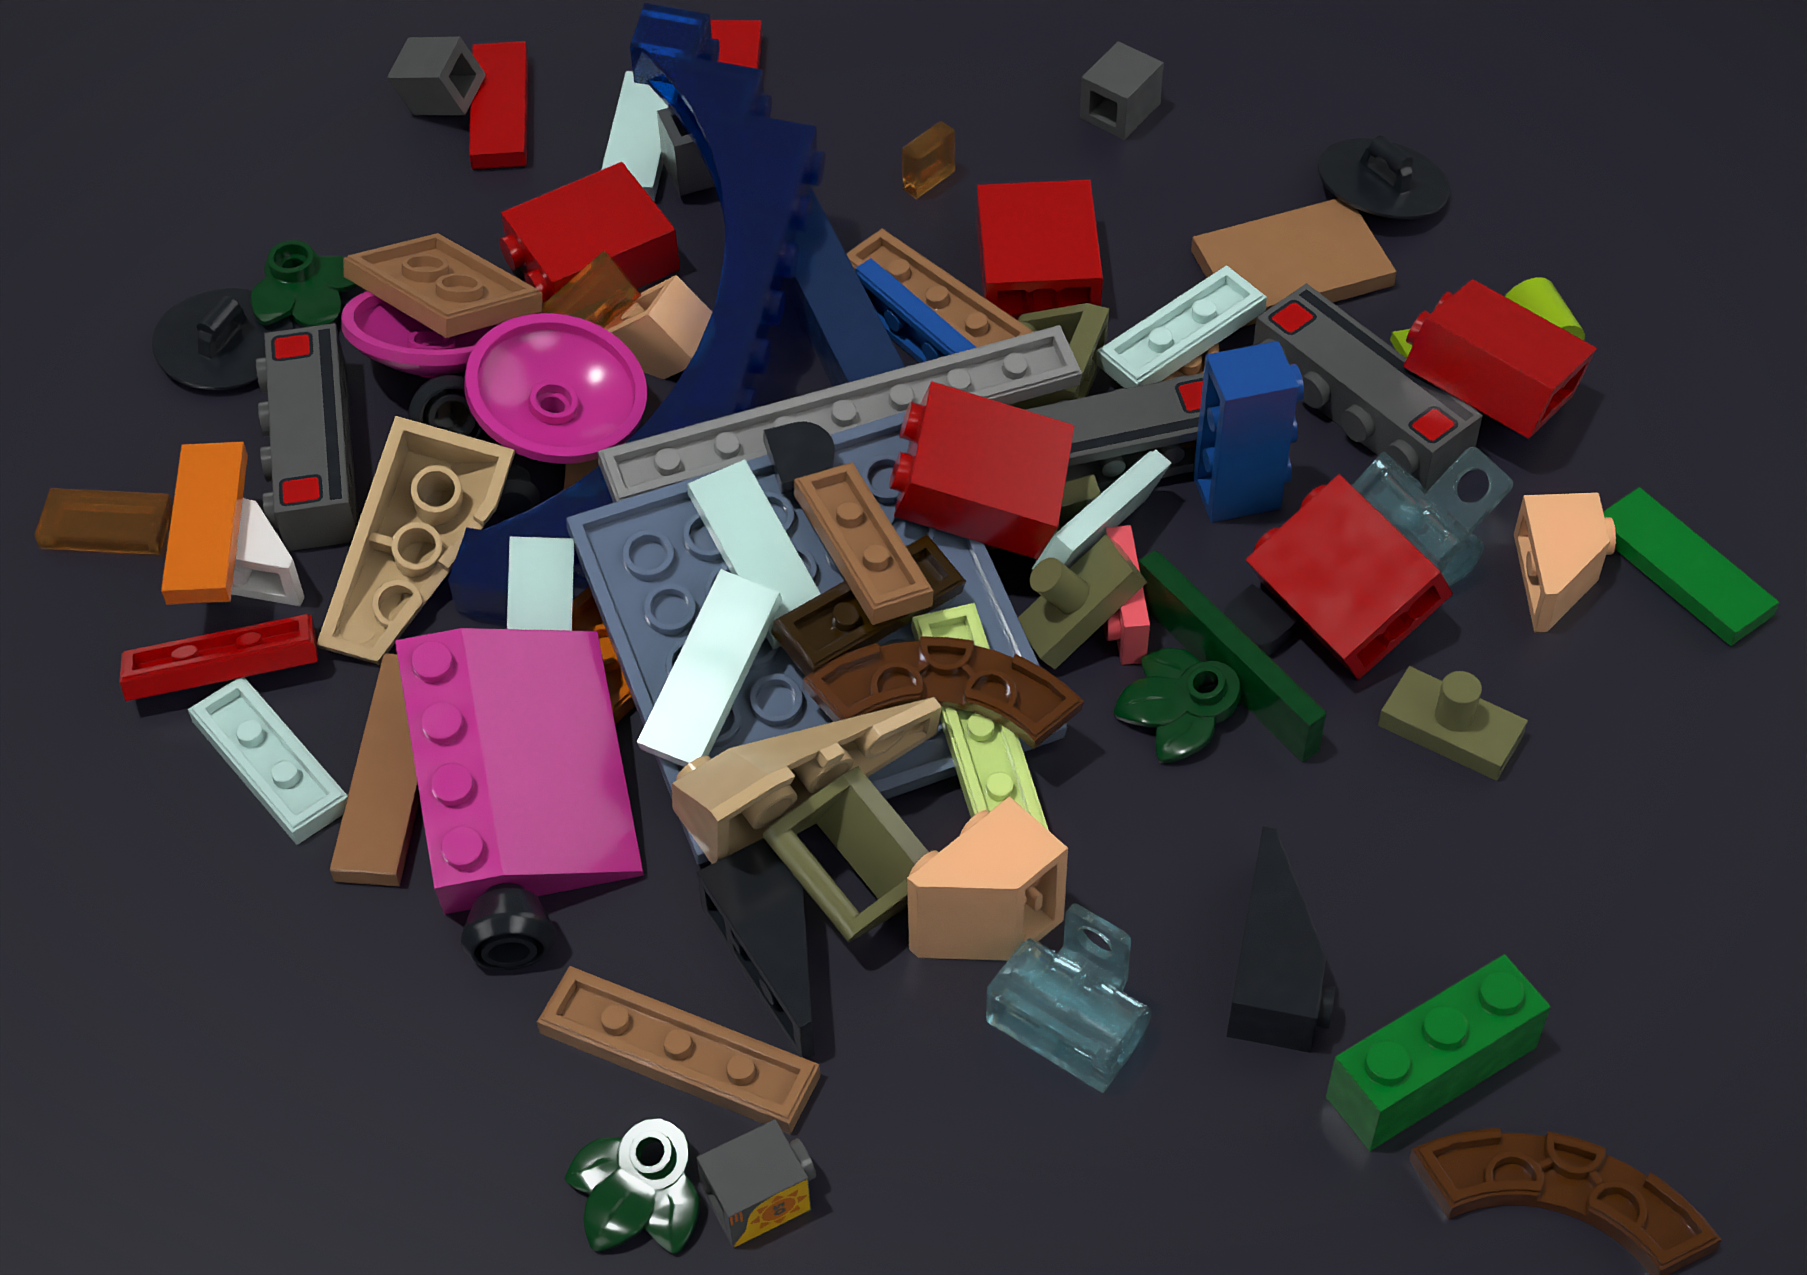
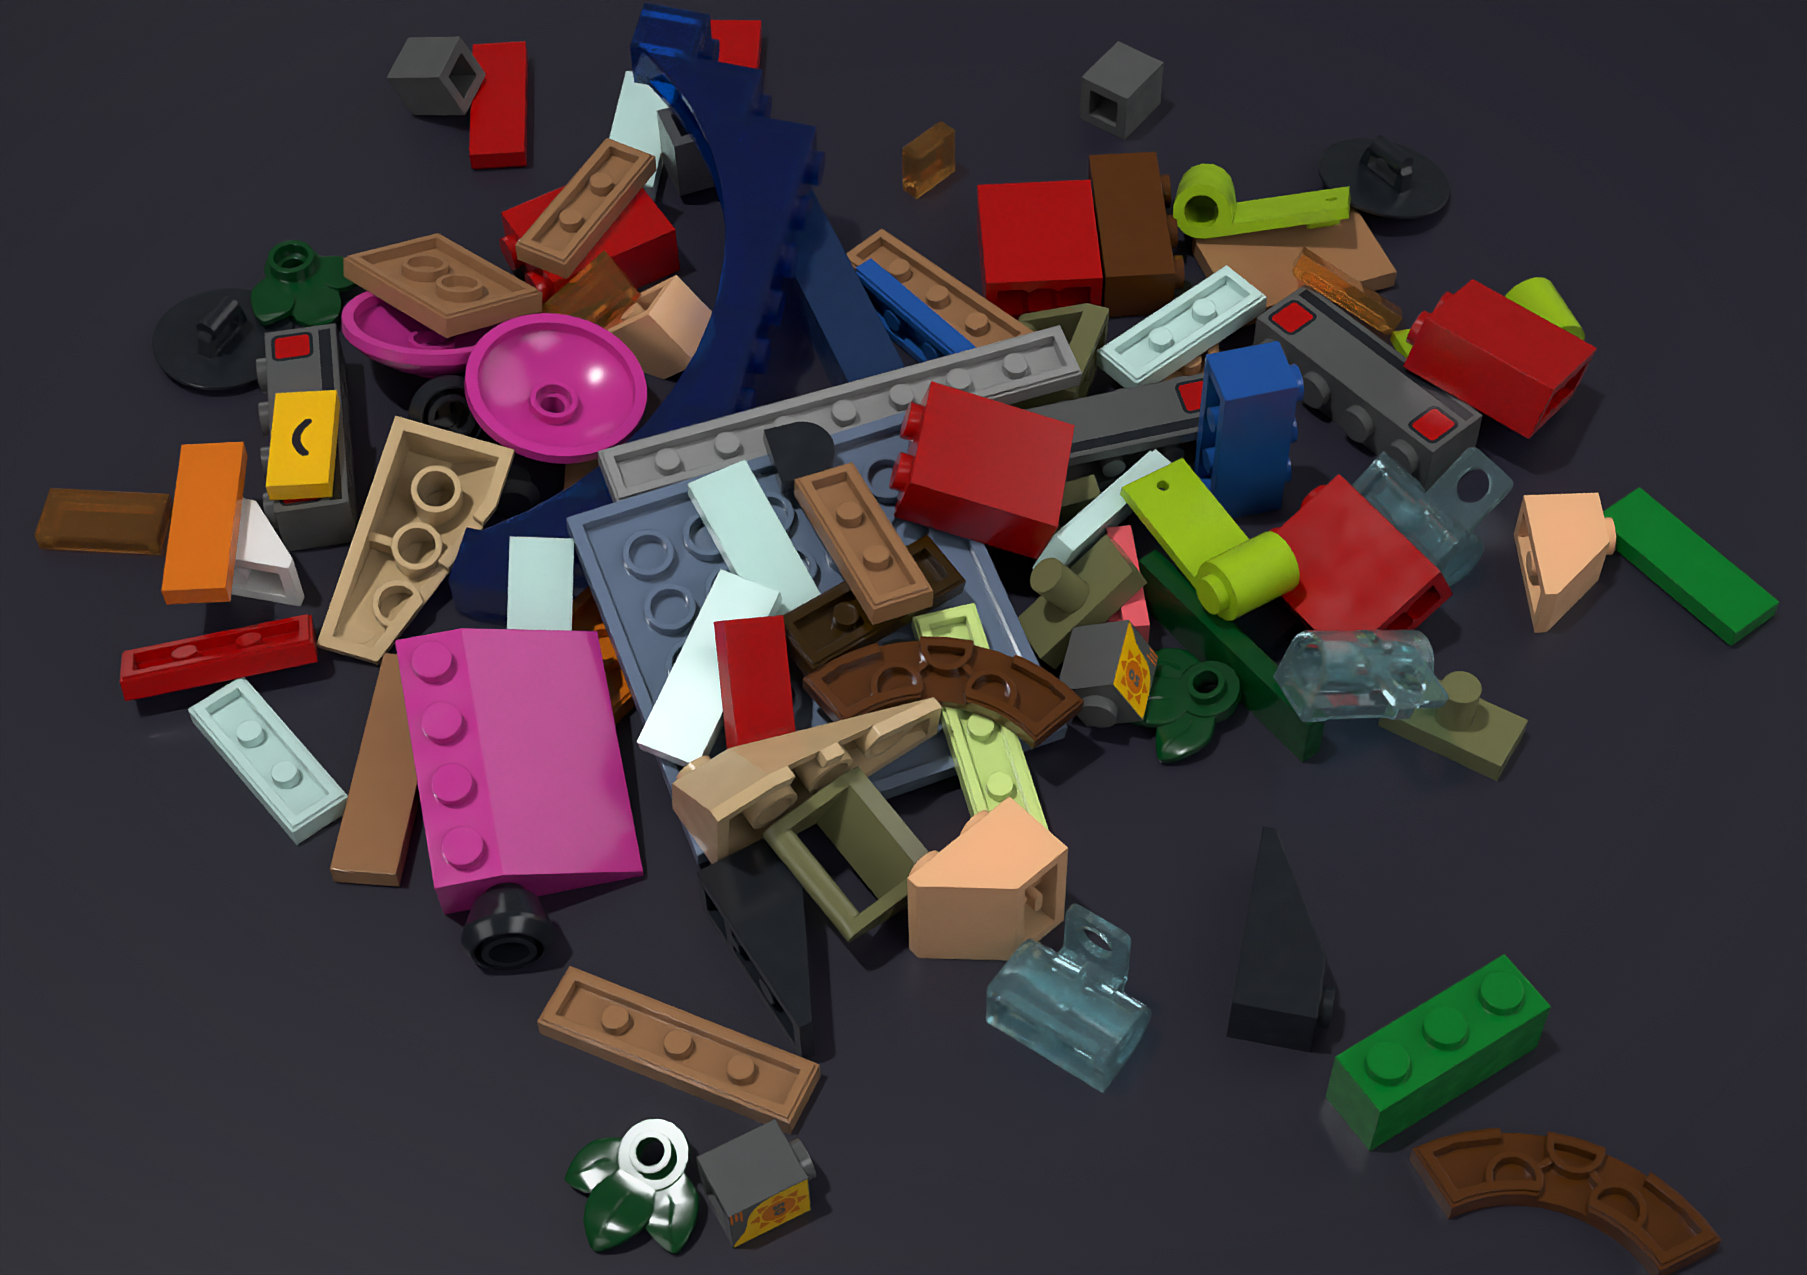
(303, 445): none -> yellow tile
(586, 208): none -> medium nougat tile
(754, 679): none -> red tile
(1110, 672): none -> dark grey brick
(1135, 233): none -> reddish brown brick
(1207, 544): none -> lime door
(1209, 208): none -> lime door
(1346, 291): none -> clear orange tile
(1359, 674): none -> clear light blue piece

